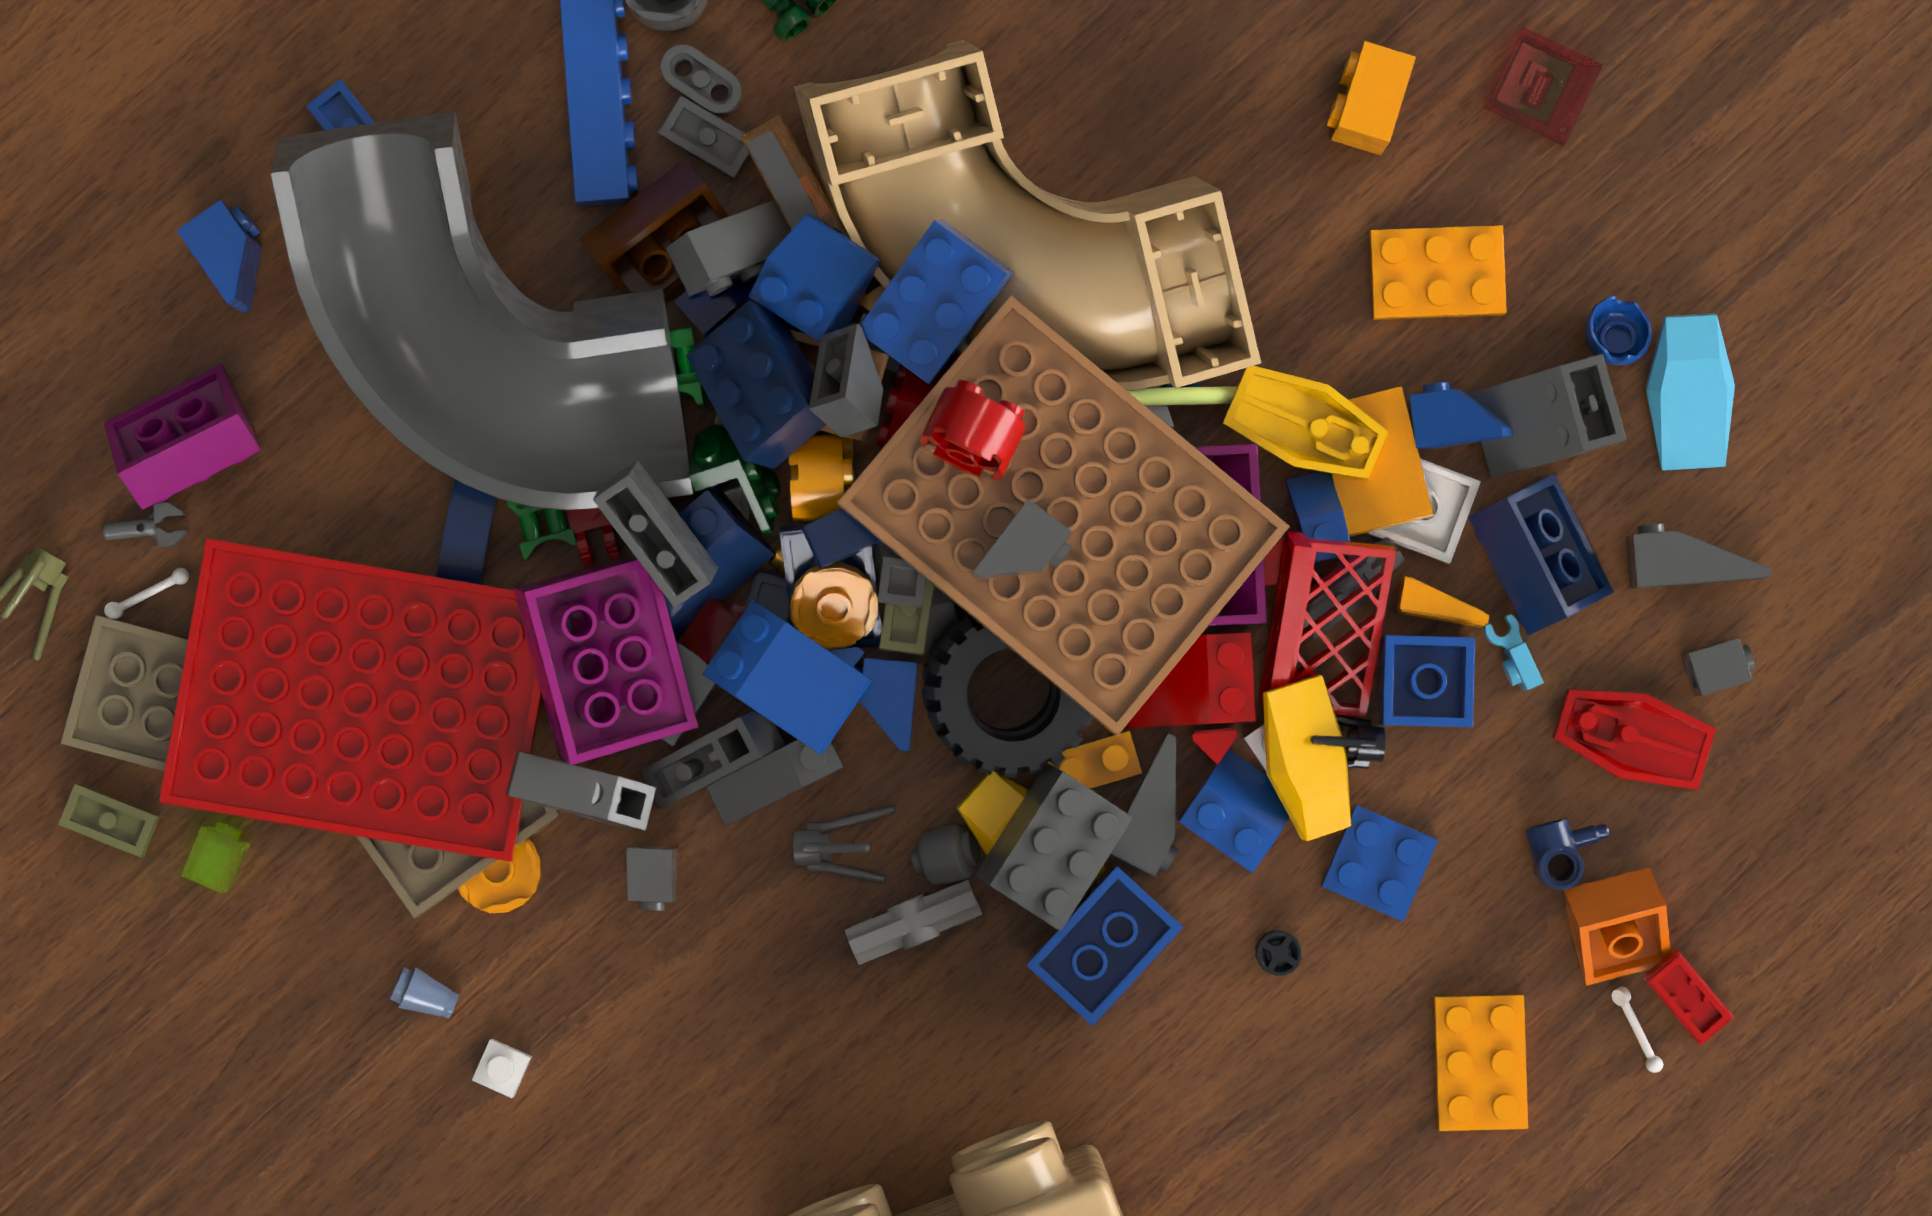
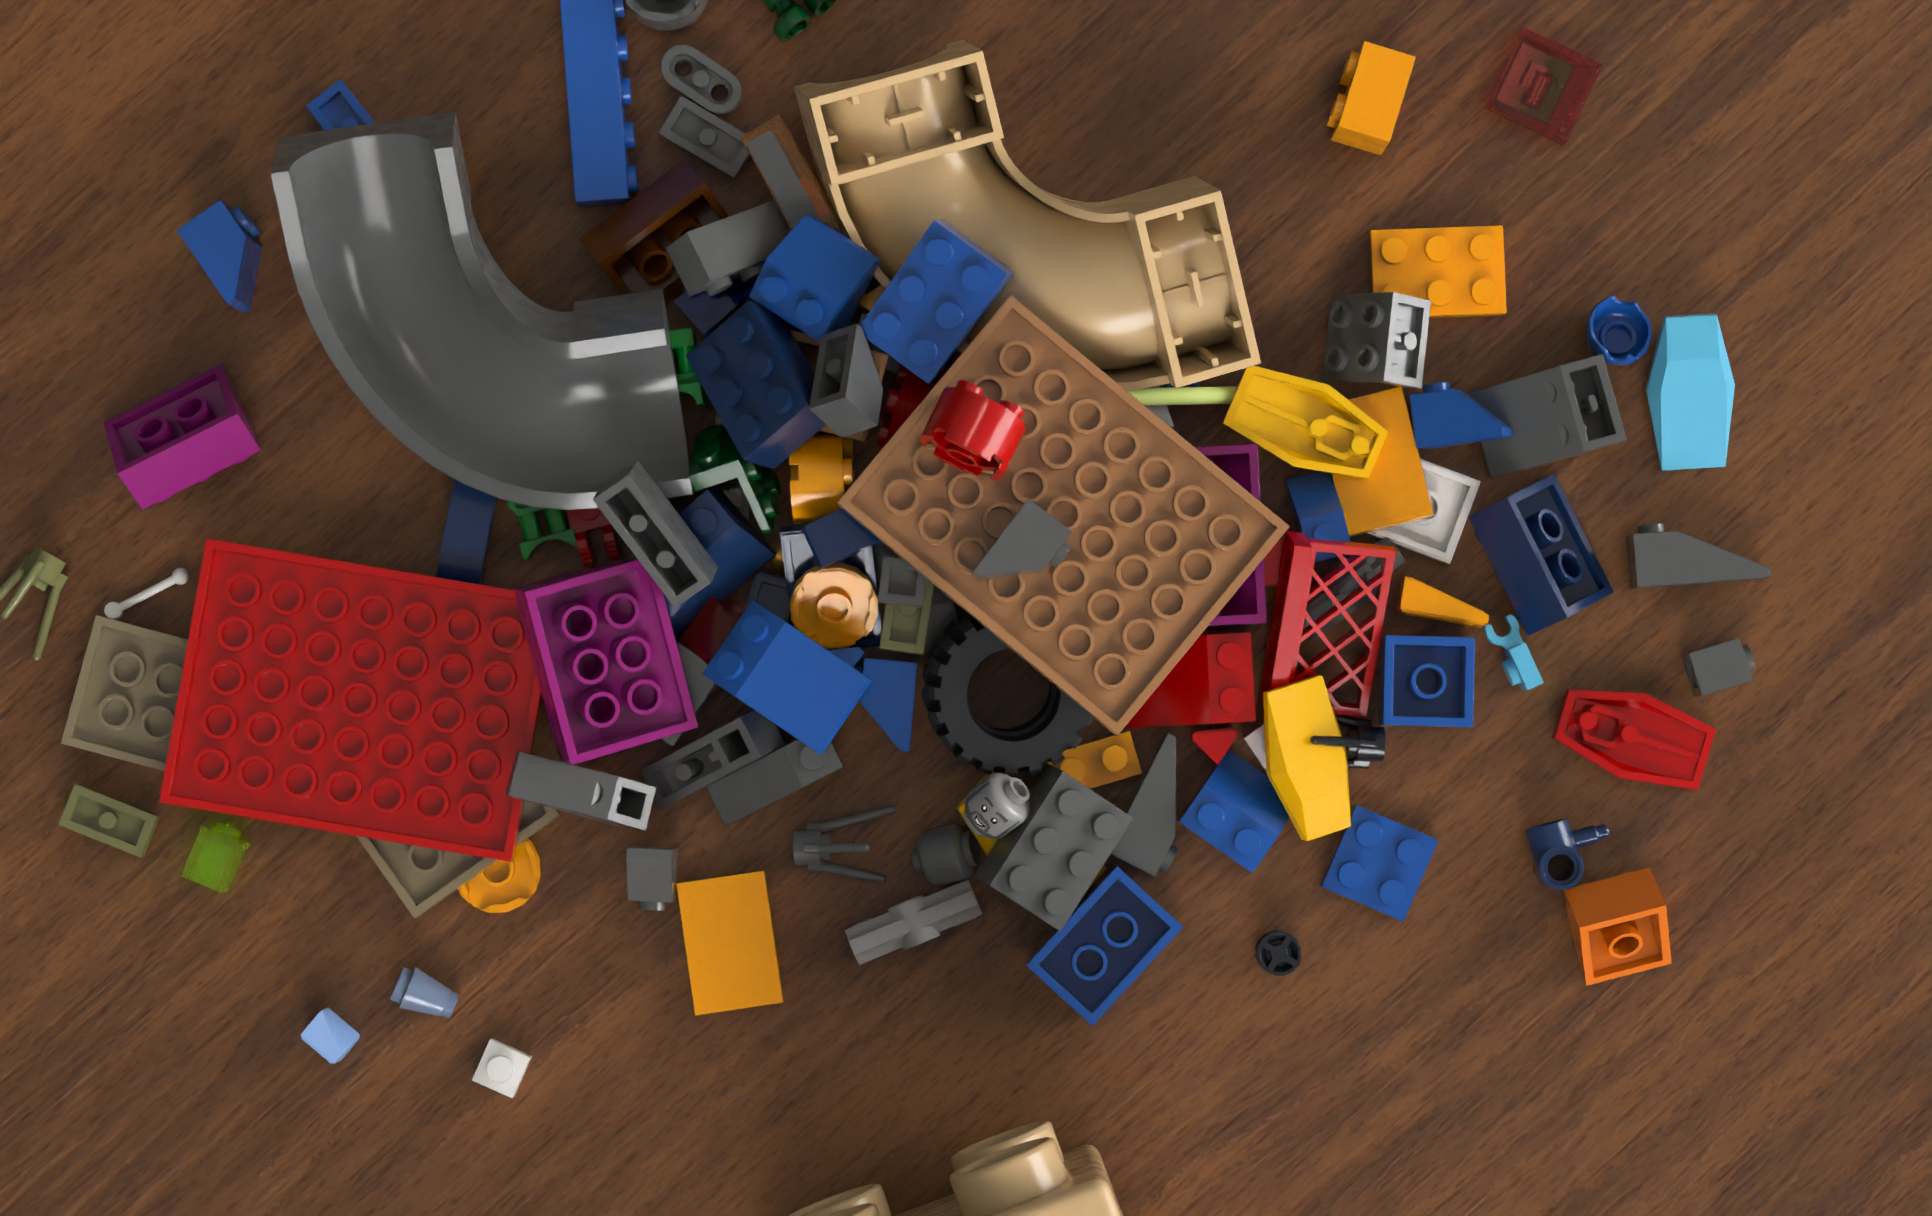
(148, 527): dark grey bar -> none
(330, 1036): none -> light blue slope
(729, 942): none -> light orange tile
(997, 806): none -> light grey head
(1377, 339): none -> dark grey bracket
(1480, 1062): light orange plate -> none
(1621, 997): white hinge -> none
(1688, 996): red plate -> none

